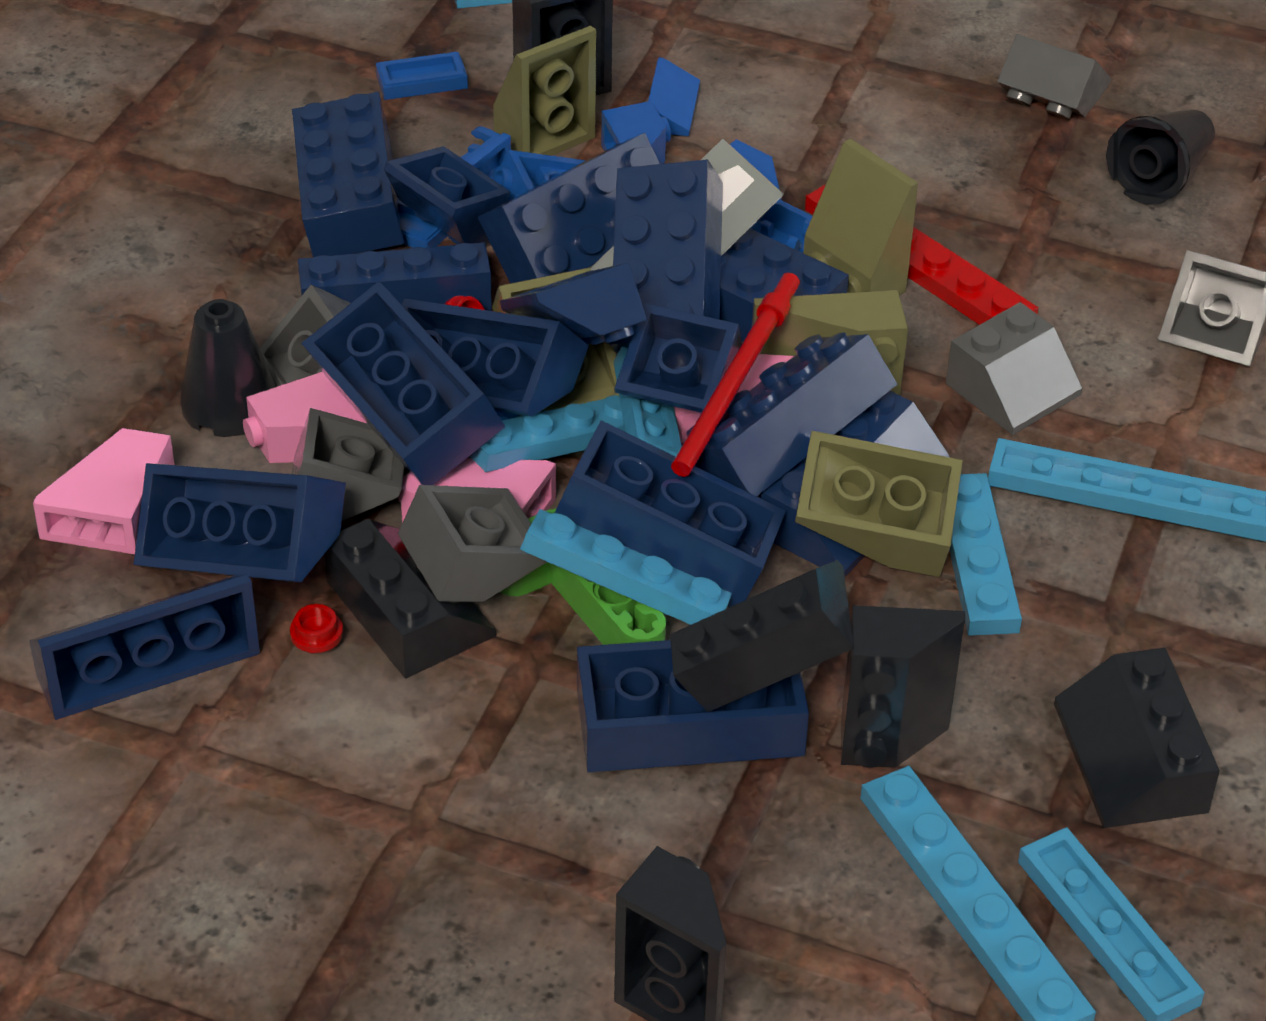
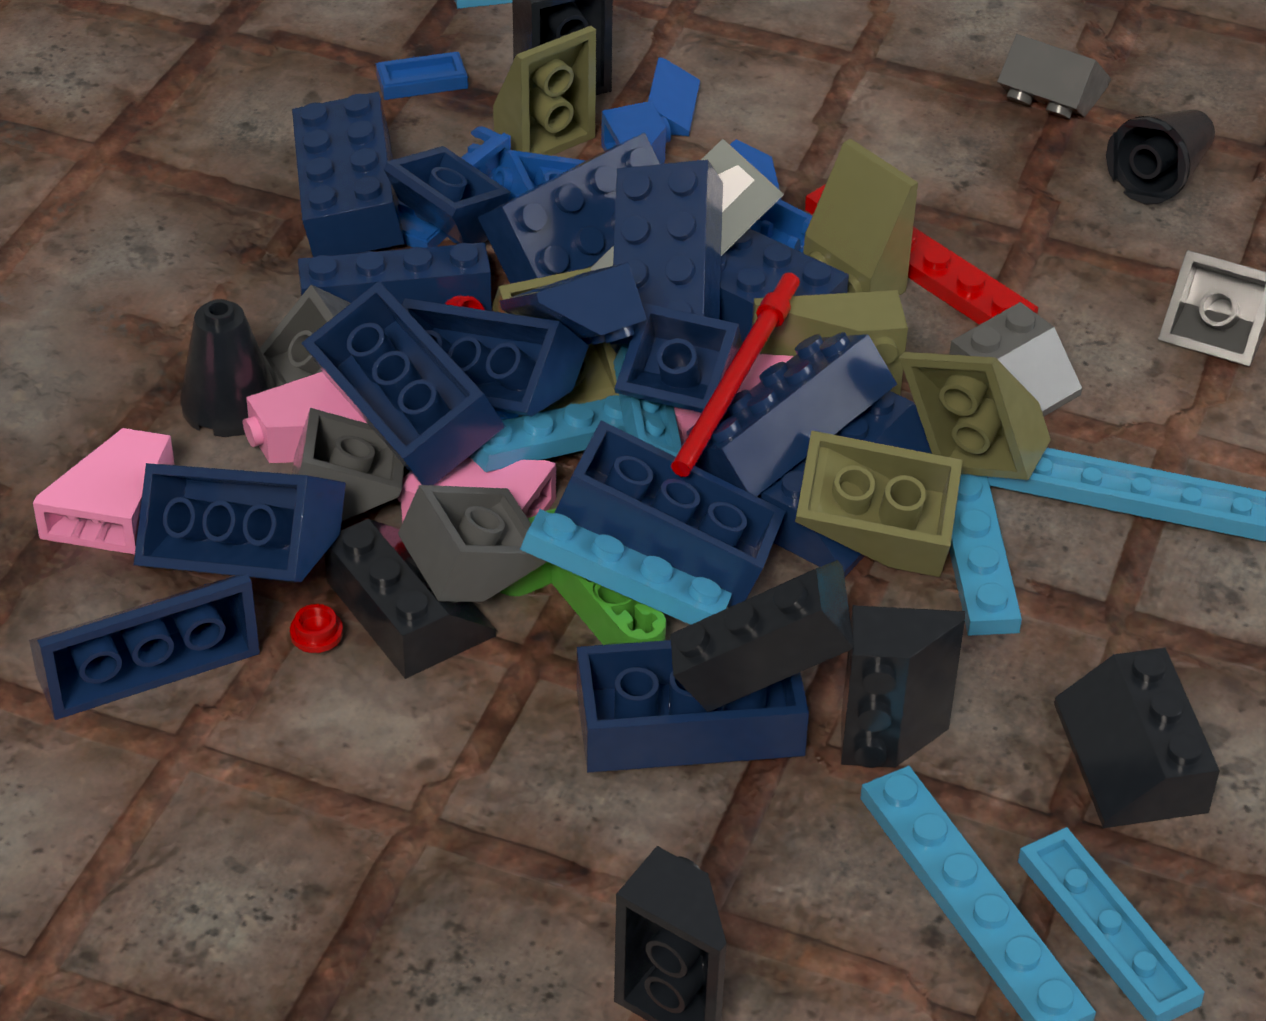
(977, 413): none -> olive slope

